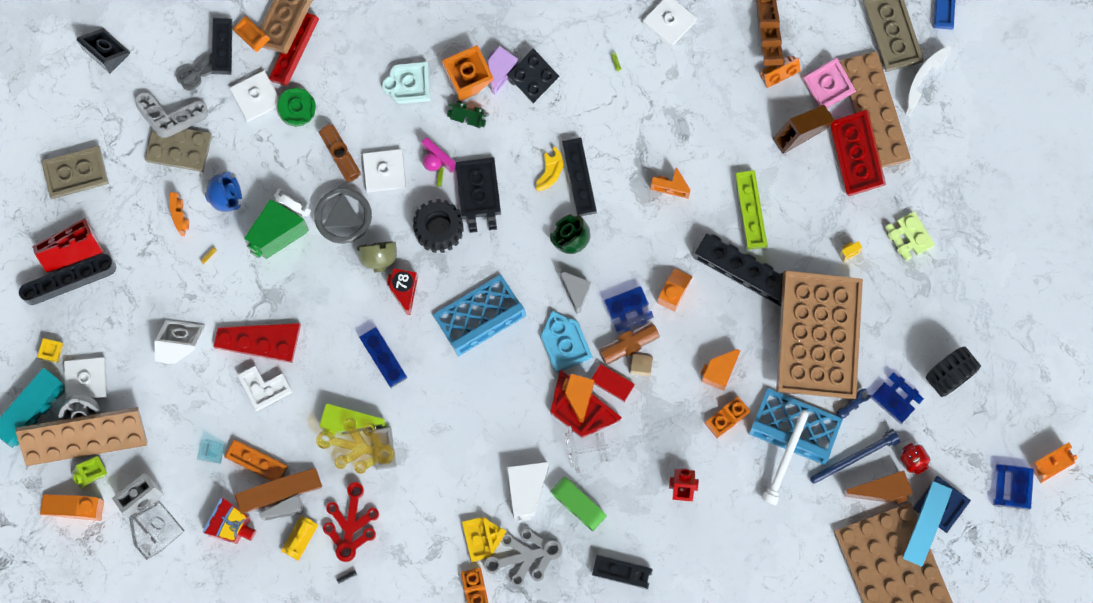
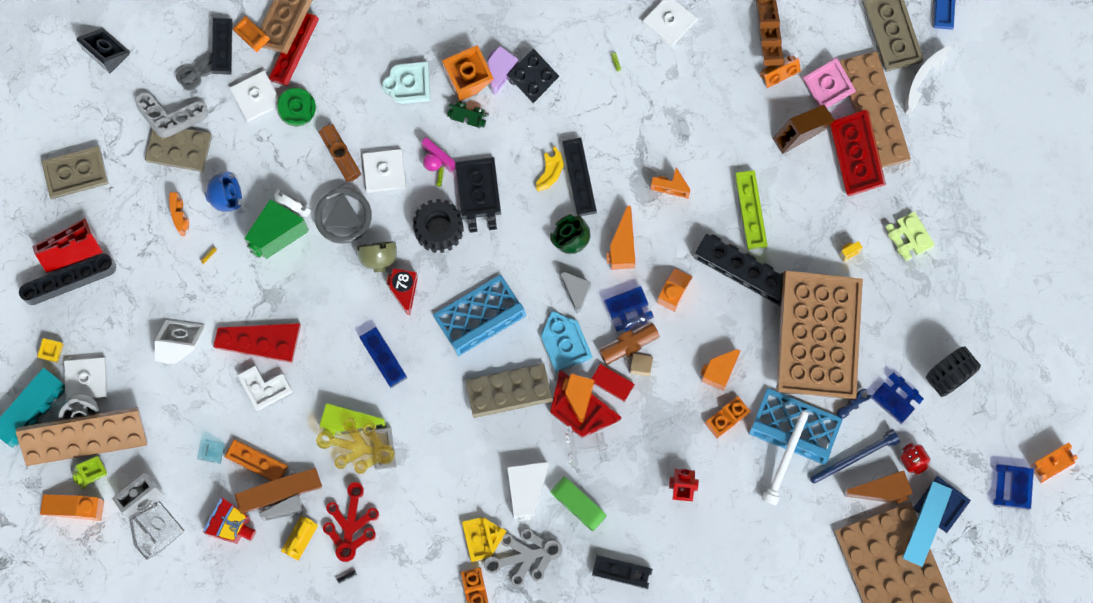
(508, 390): none -> dark tan plate
(622, 246): none -> orange slope

